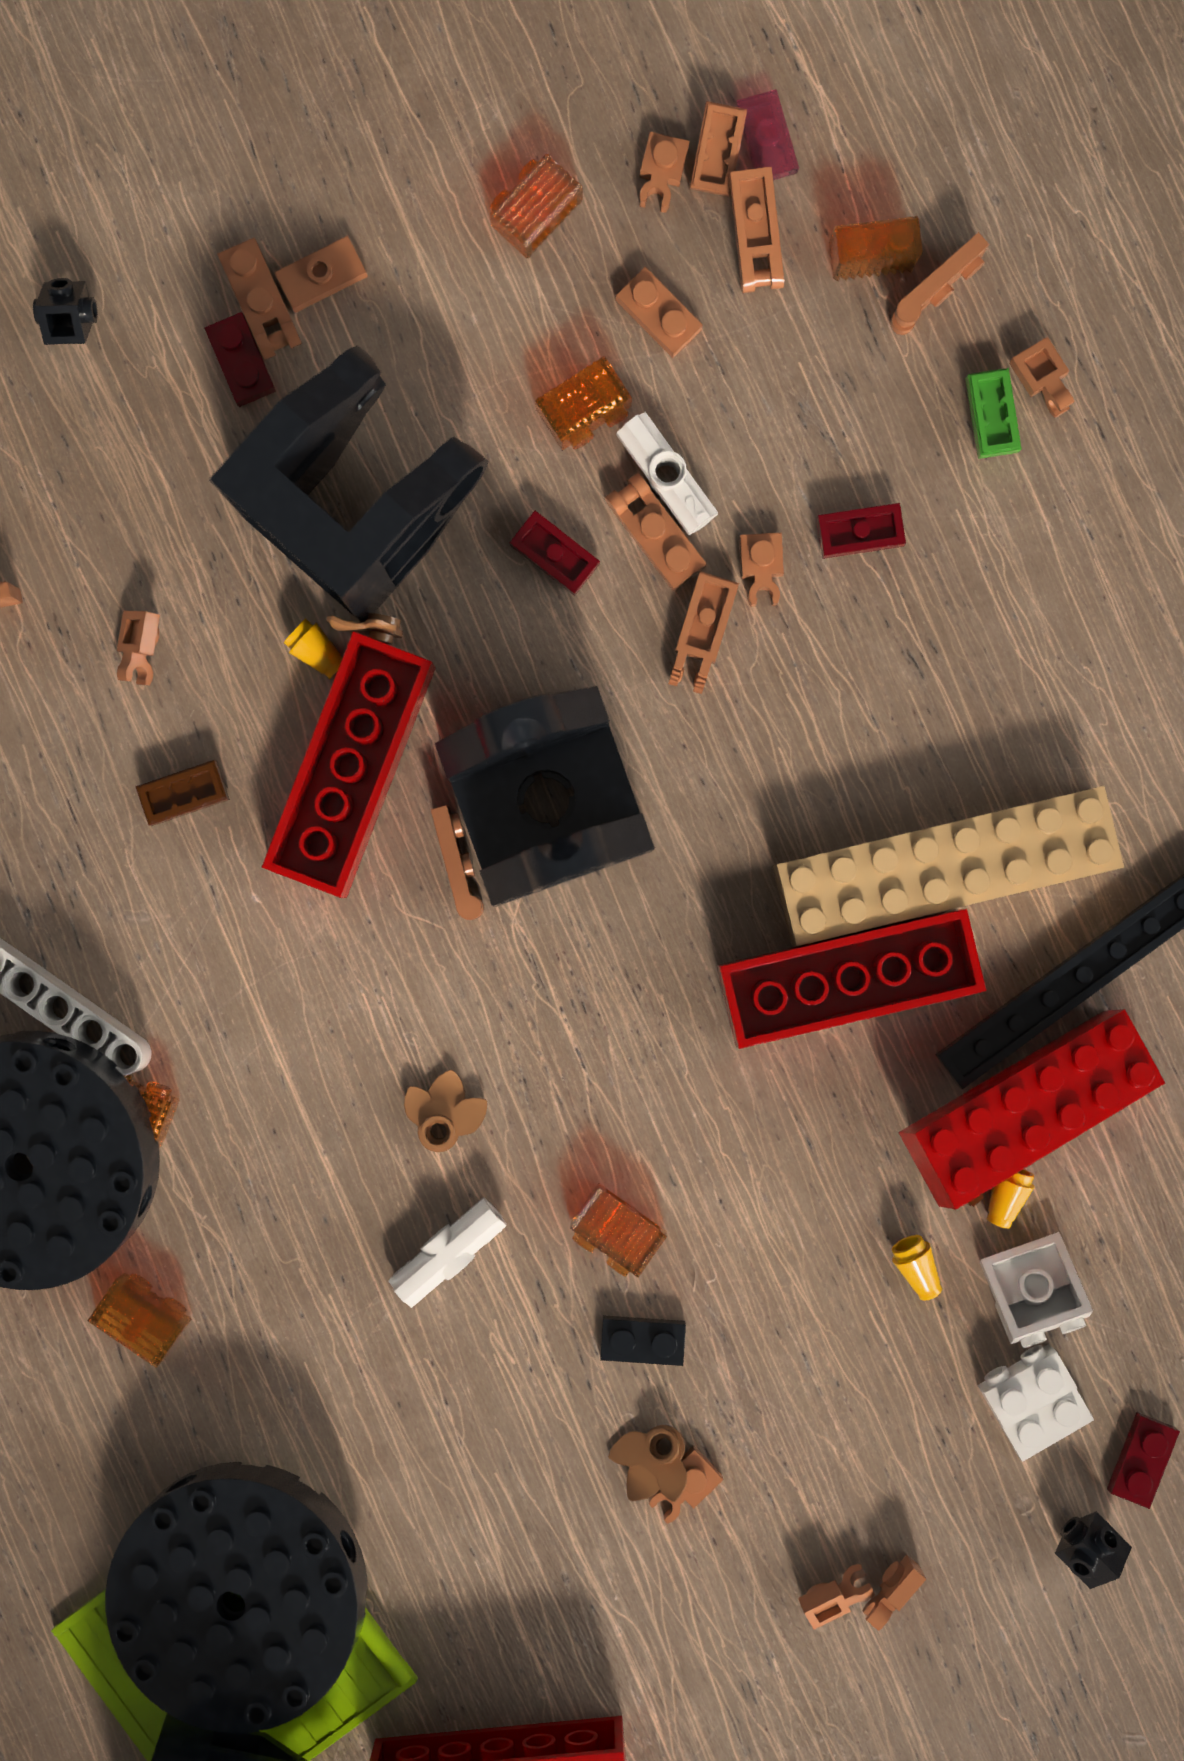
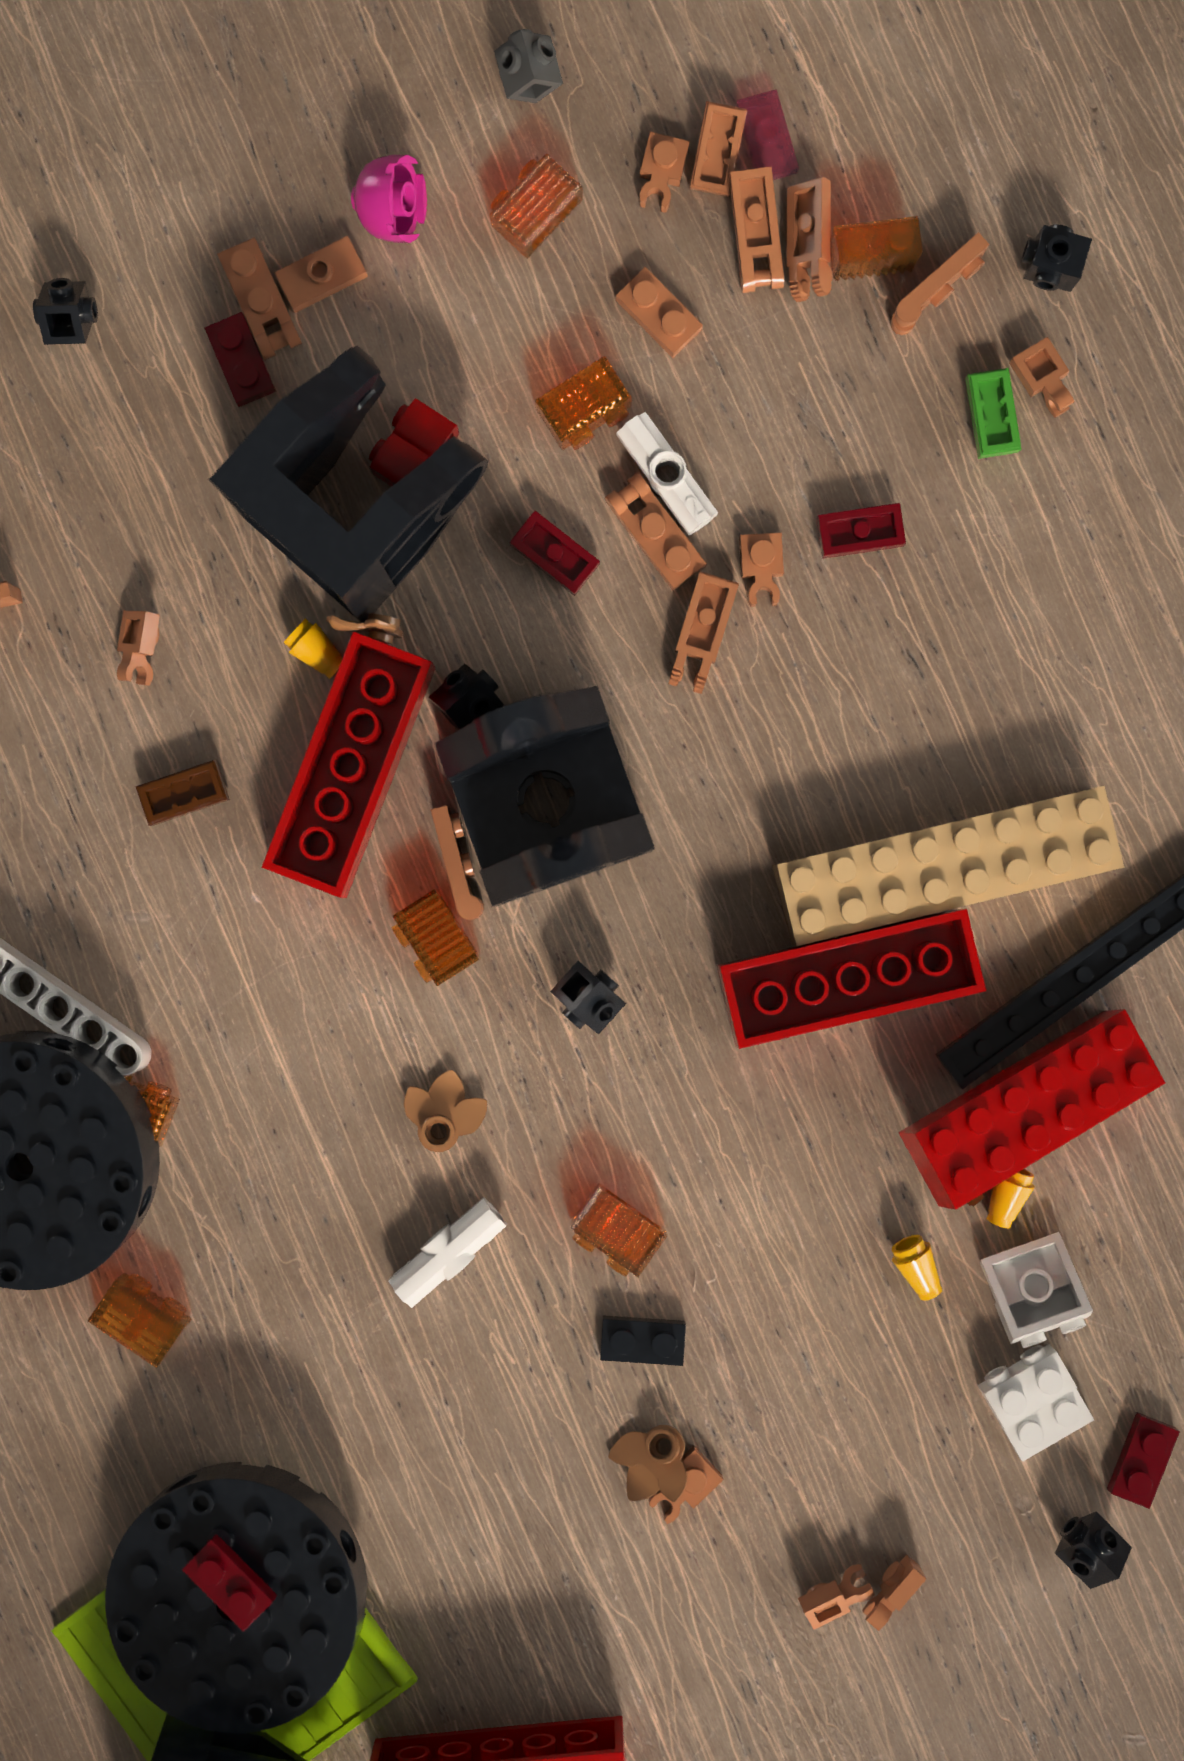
(229, 1582): none -> dark red plate
(390, 198): none -> dark pink cylinder
(415, 438): none -> red brick
(435, 938): none -> clear orange brick
(466, 696): none -> black brick
(528, 66): none -> dark grey brick
(588, 997): none -> black brick
(809, 237): none -> nougat hinge
(1055, 258): none -> black brick

